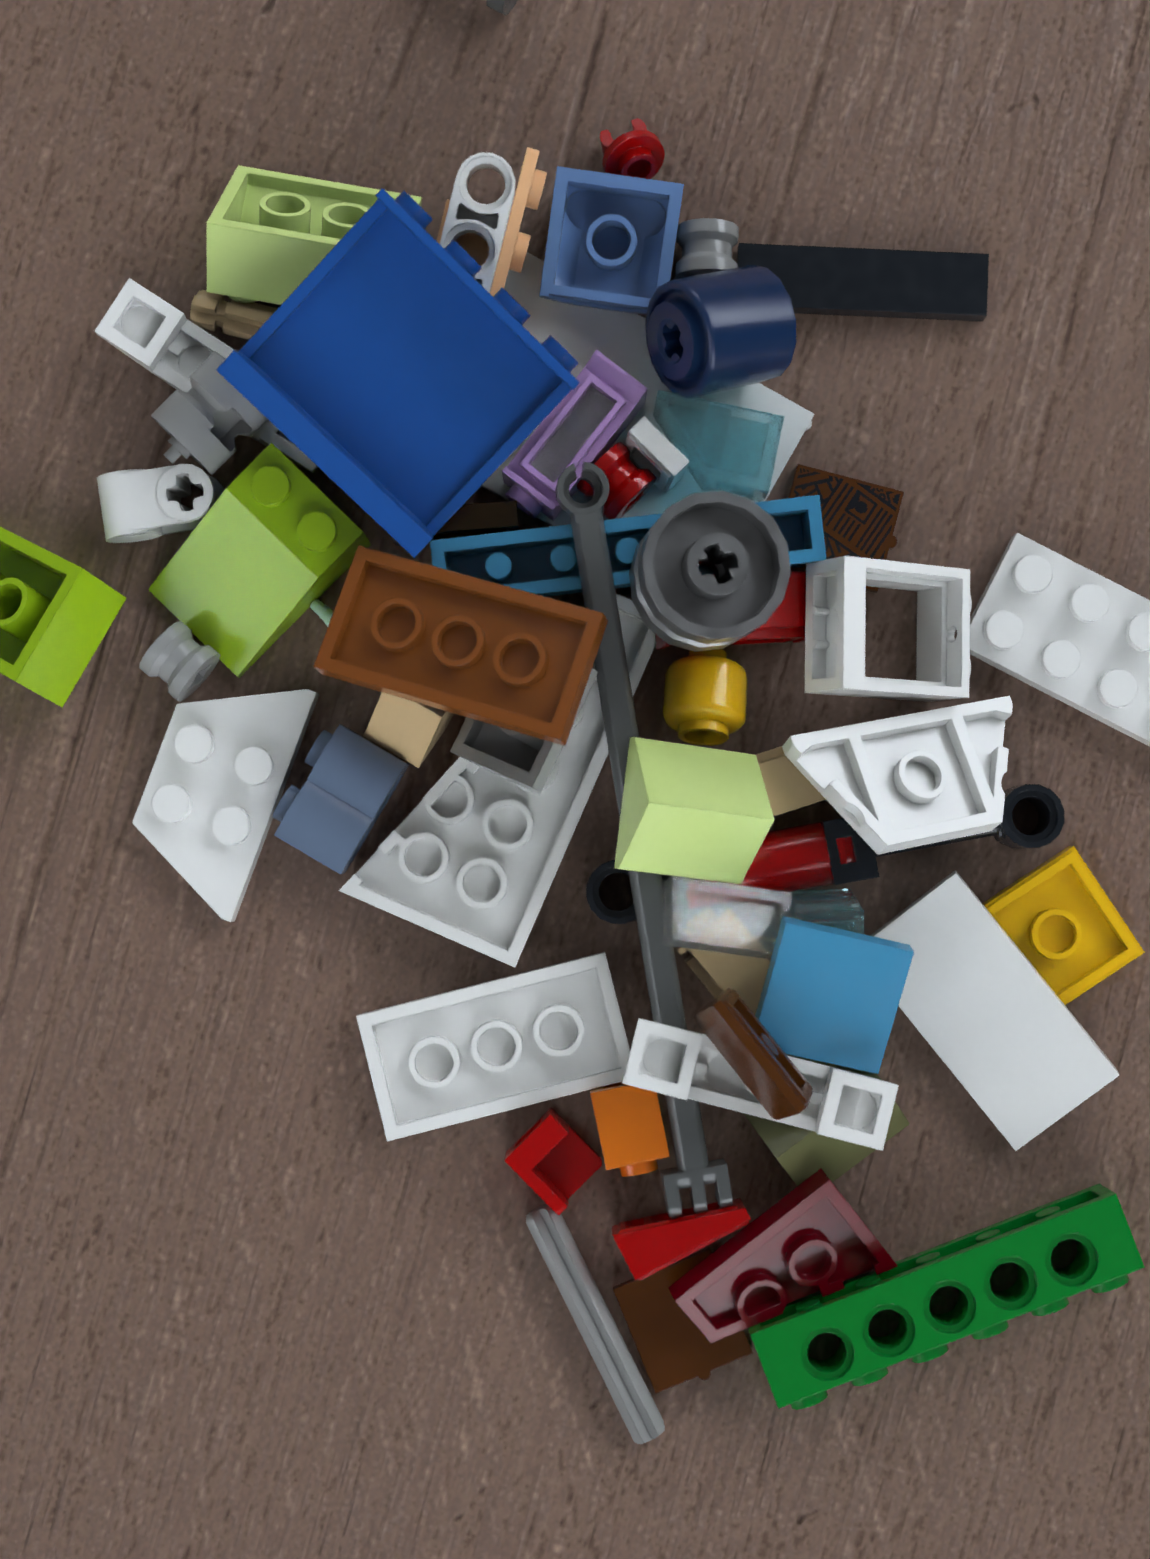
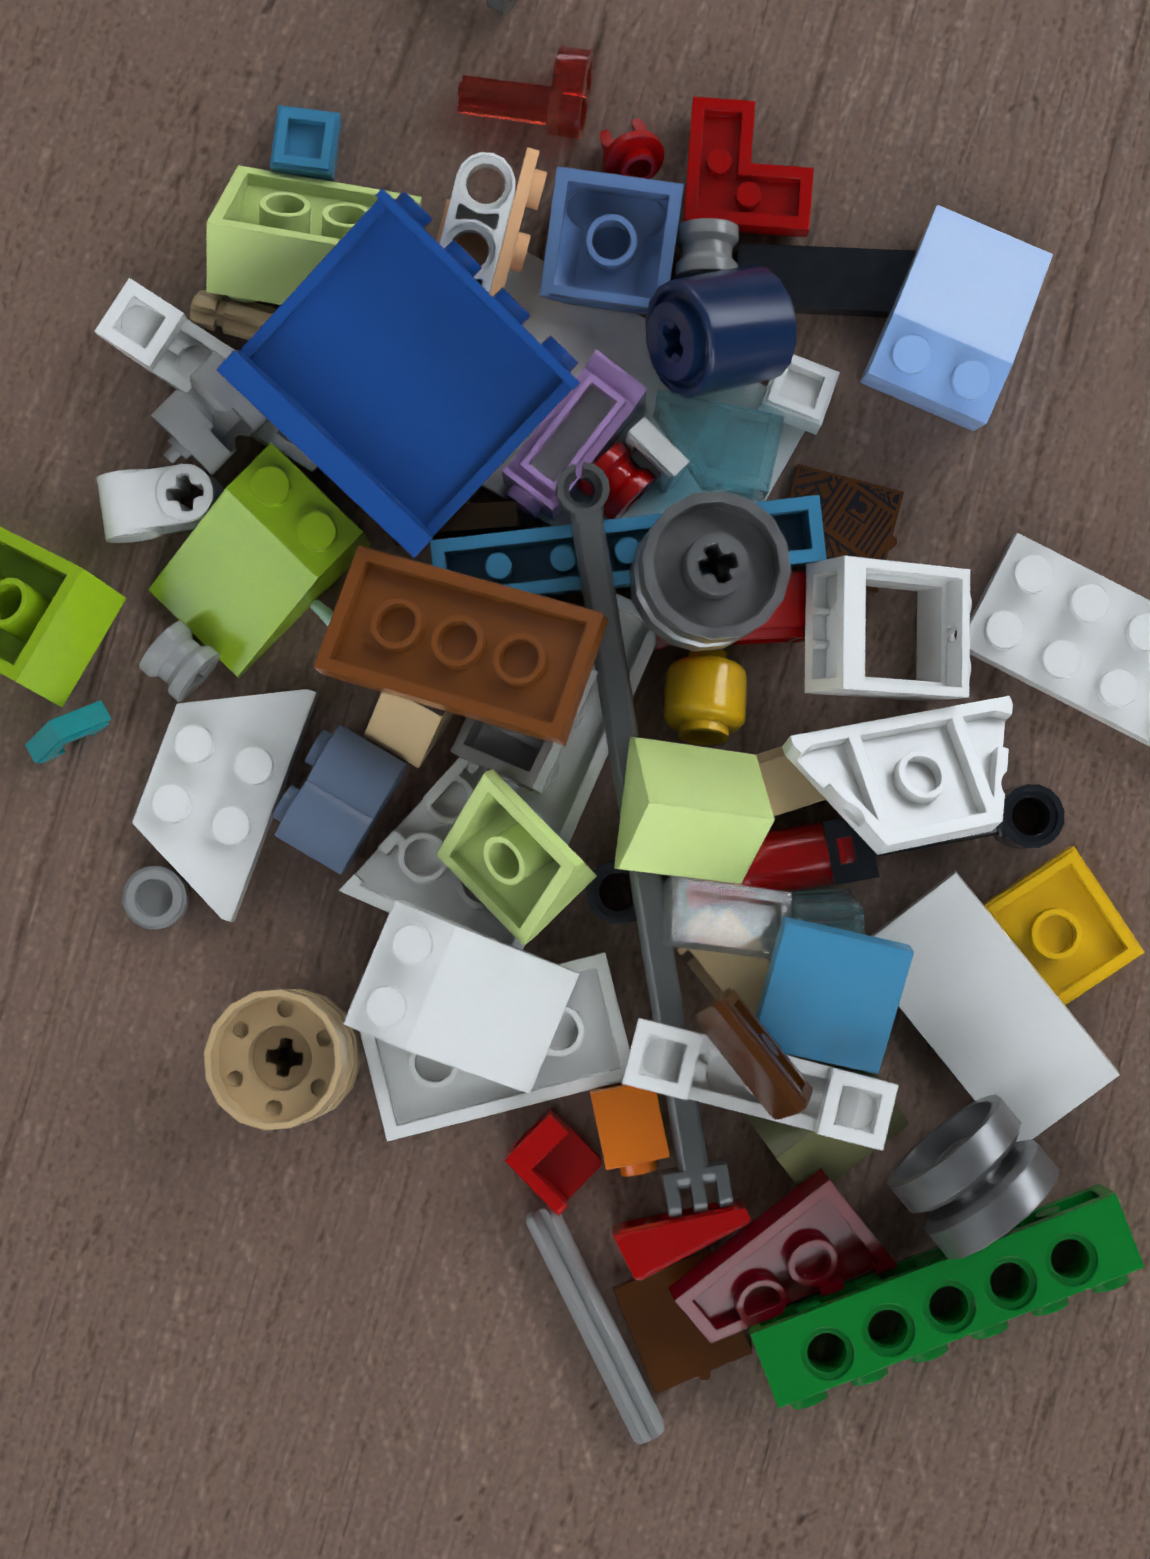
(56, 733): none -> teal tile
(156, 897): none -> light grey tile
(246, 1066): none -> tan wheel
(306, 142): none -> dark azure tile
(461, 997): none -> white slope
(512, 859): none -> yellowish green slope
(558, 106): none -> clear red piece
(729, 186): none -> red plate
(801, 394): none -> white tile
(958, 319): none -> light blue slope
(973, 1177): none -> flat silver wheel

